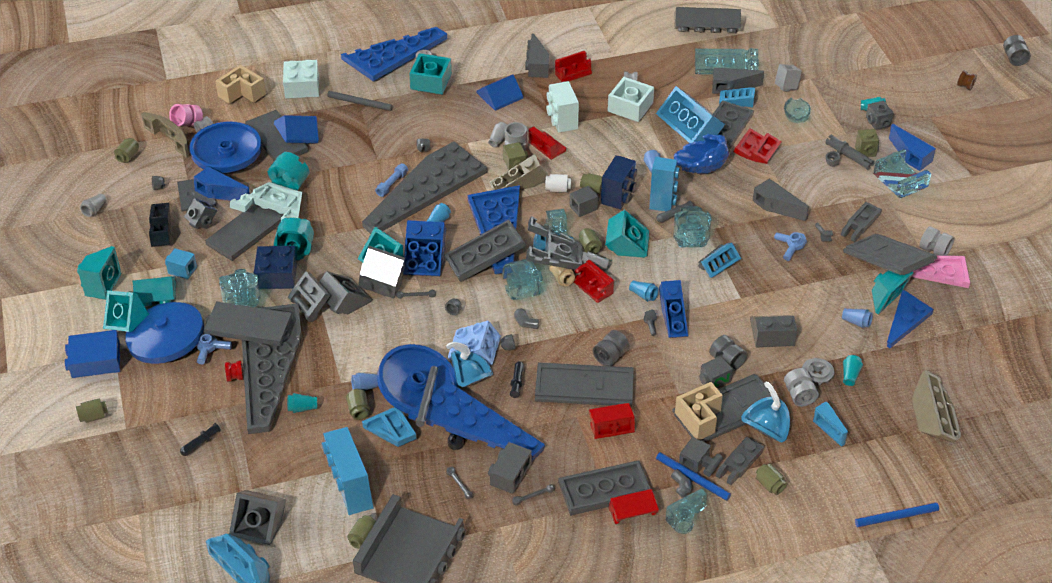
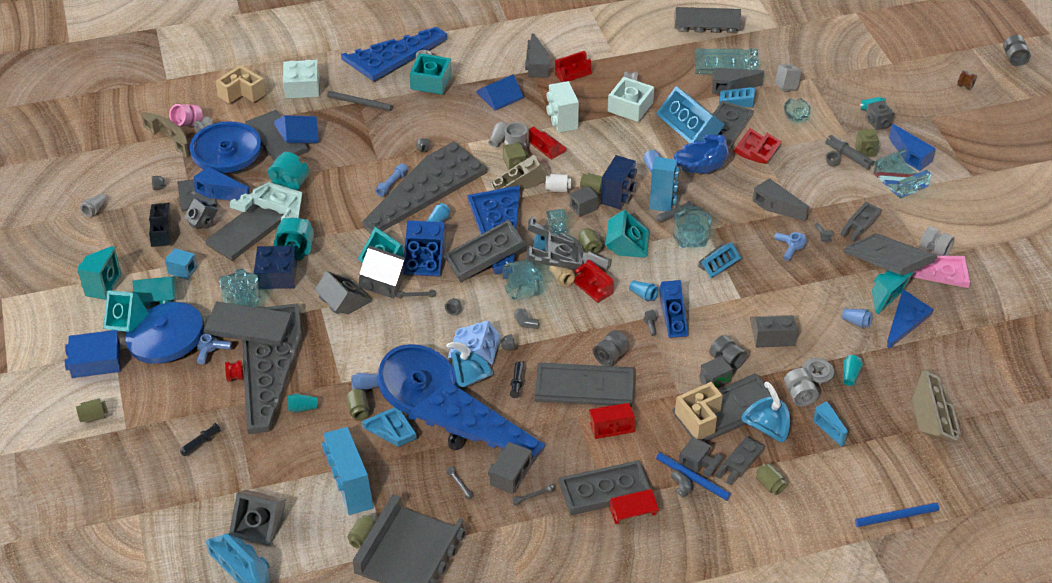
(126, 150): olive brick -> none
(314, 294): dark grey plate -> none
(427, 396): dark grey bar -> none
(681, 513): clear light blue plate -> none

